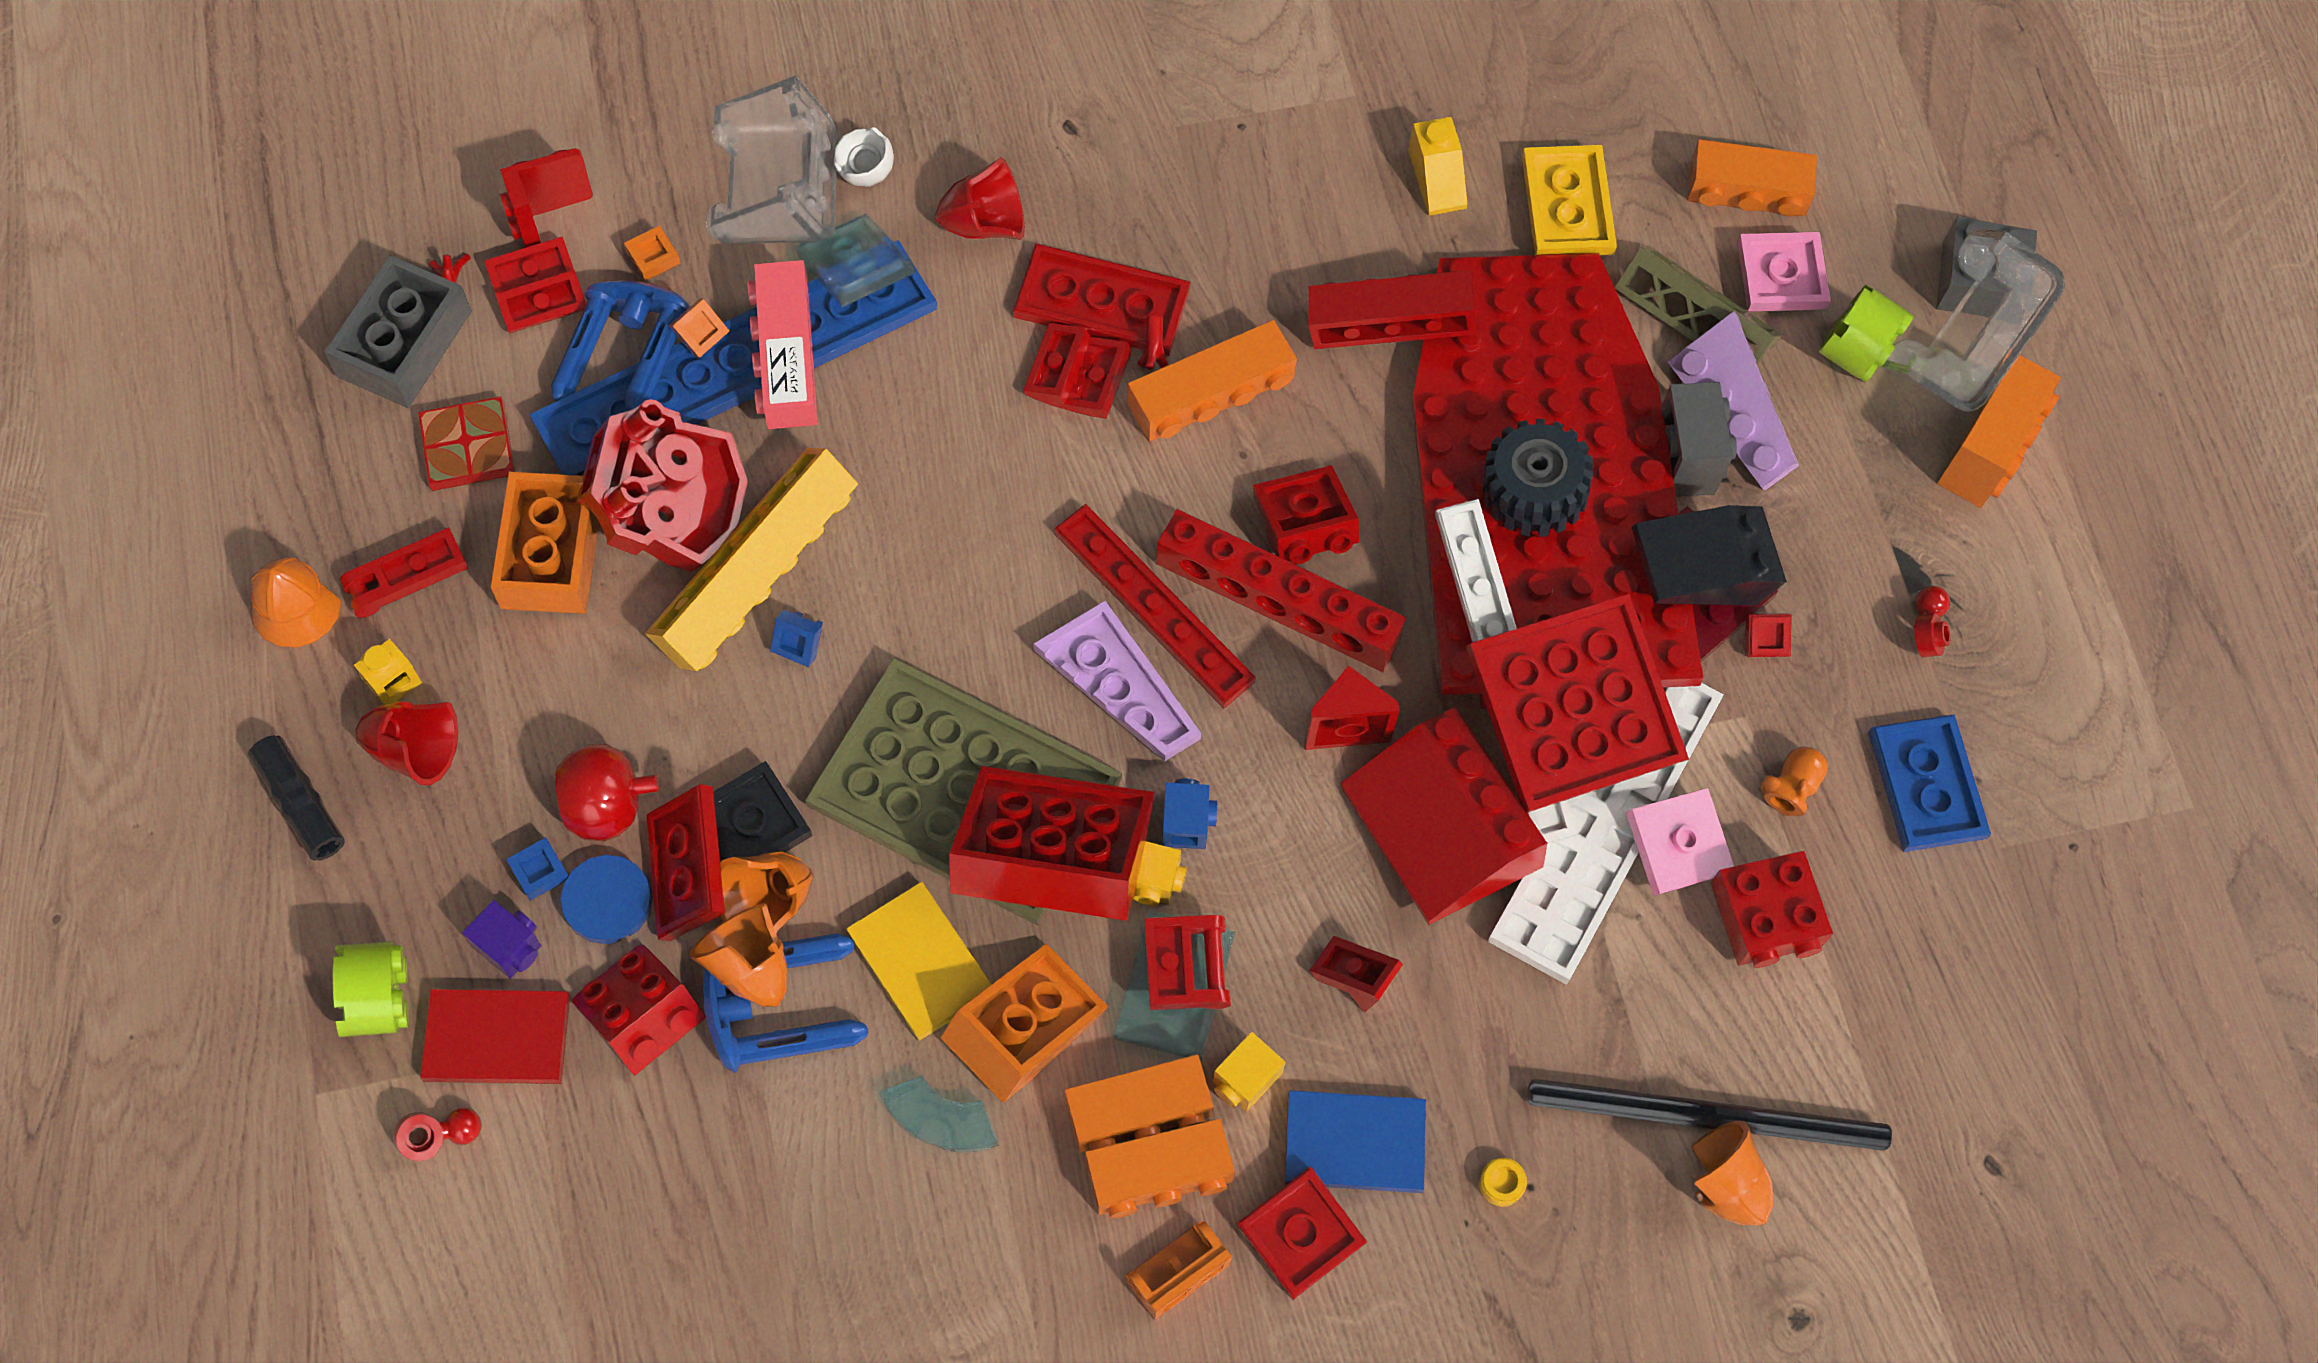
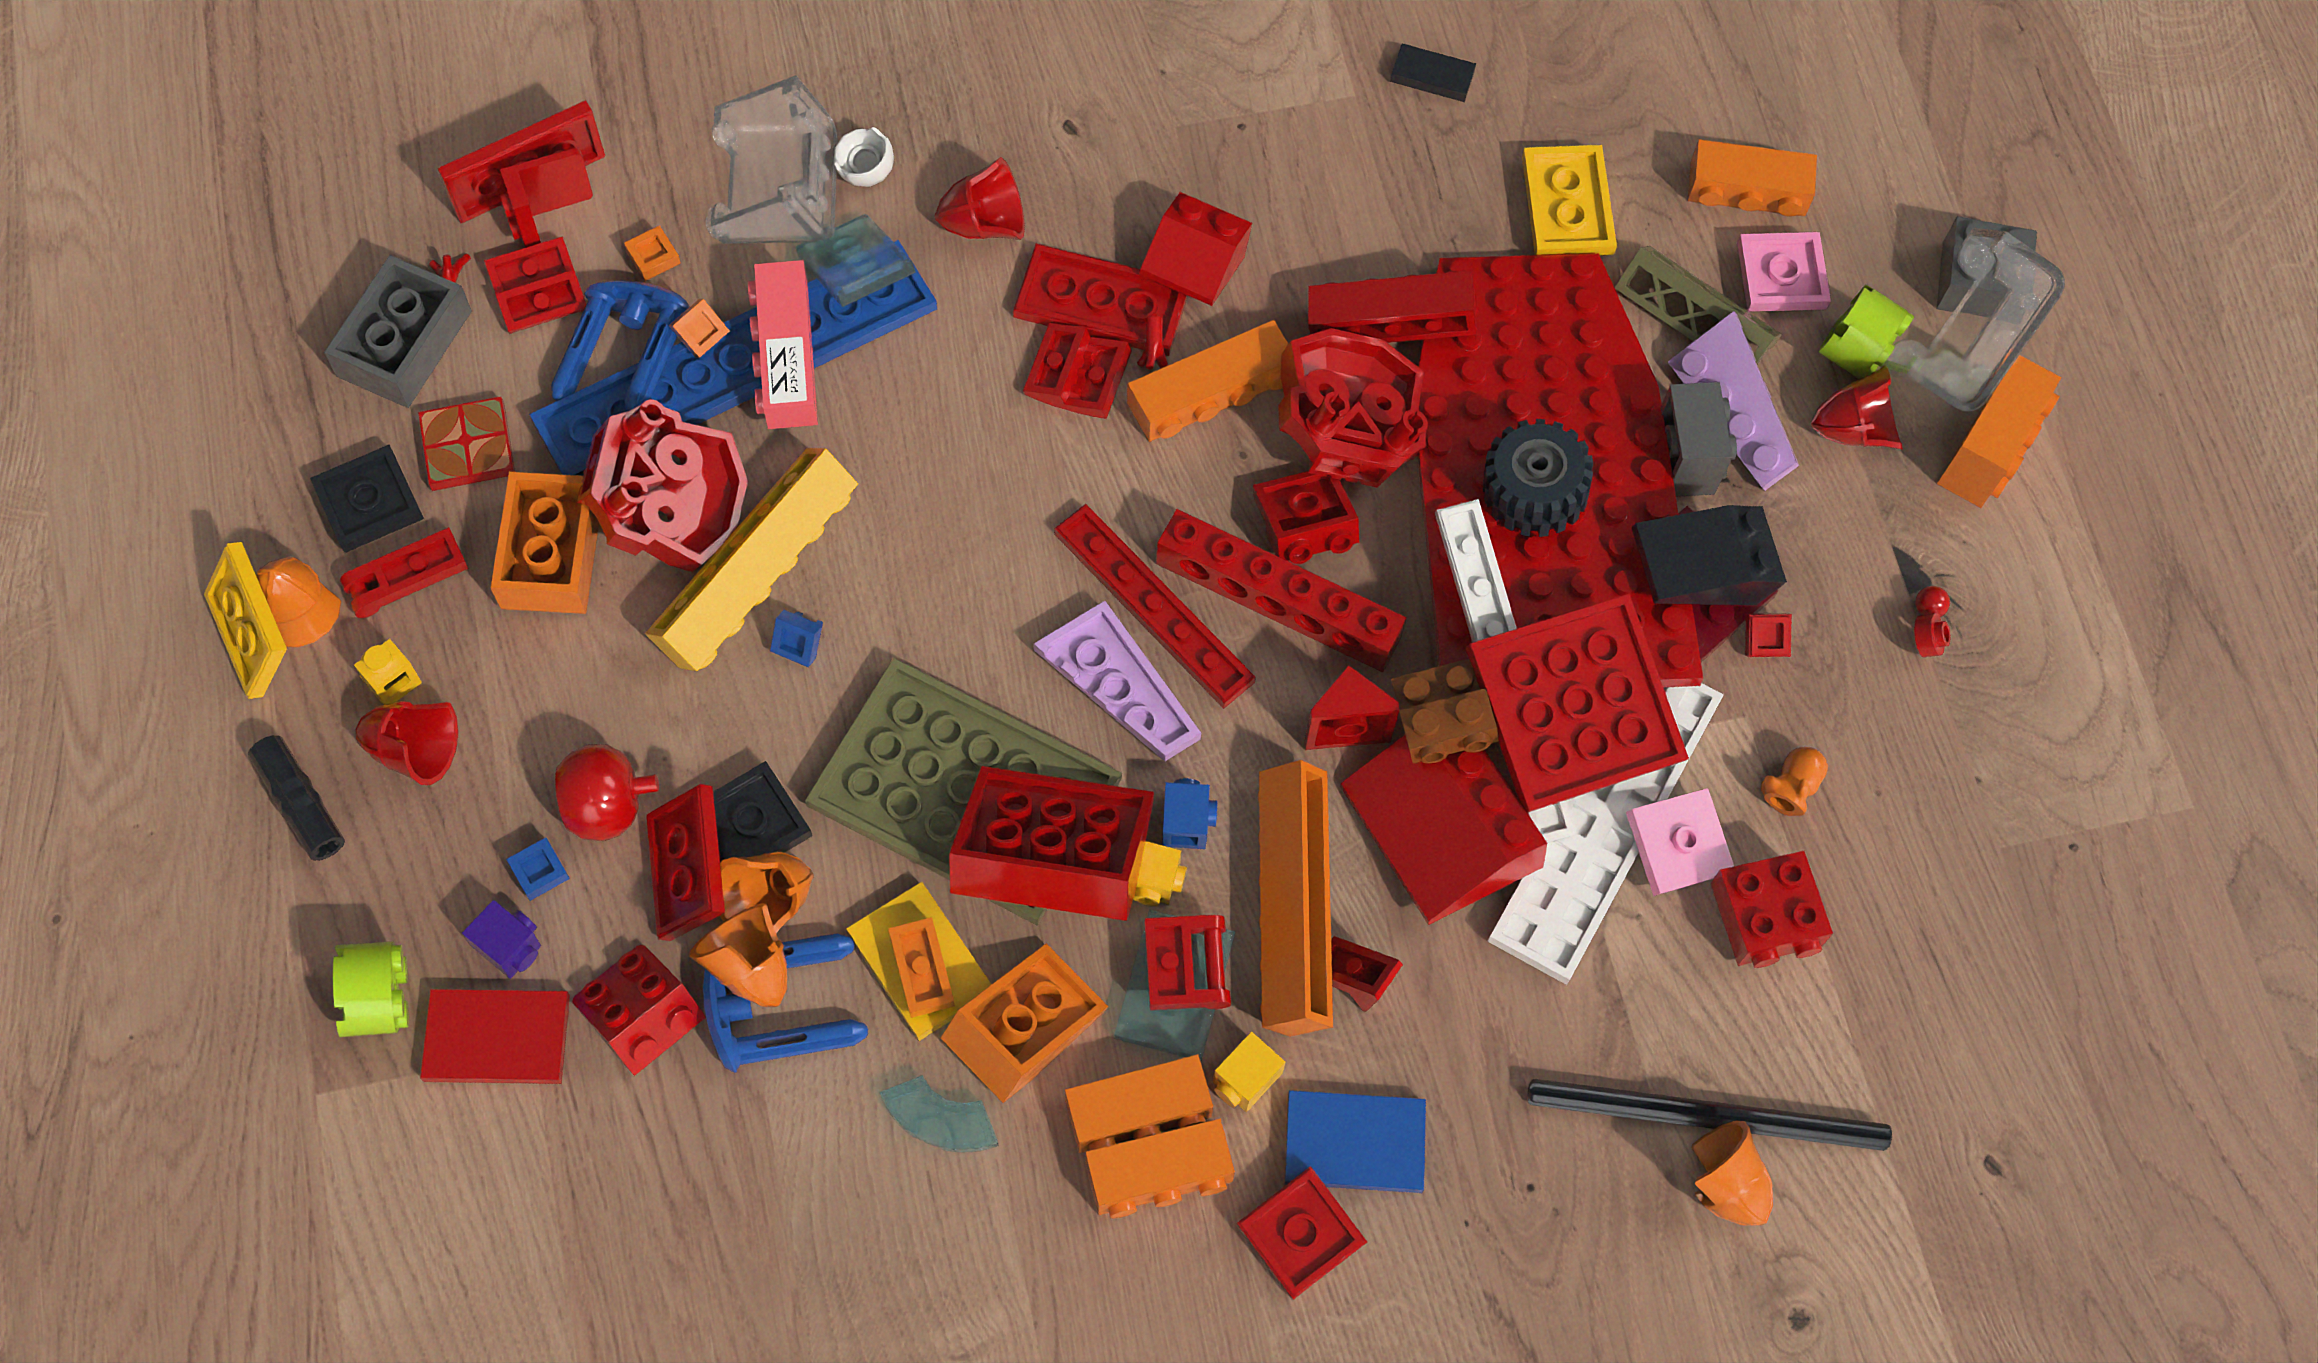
(245, 620): none -> yellow tile
(366, 498): none -> black plate
(460, 1127): plate -> none
(476, 178): none -> red tile
(606, 899): blue tile -> none
(921, 967): none -> orange plate
(1179, 1269): orange hinge -> none
(1196, 248): none -> red slope
(1295, 899): none -> orange brick
(1345, 428): none -> red brick
(1433, 72): none -> black tile
(1438, 165): yellow slope -> none
(1444, 712): none -> dark orange plate
(1502, 1182): yellow tile -> none
(1860, 414): none -> red helmet
(1929, 783): blue tile -> none

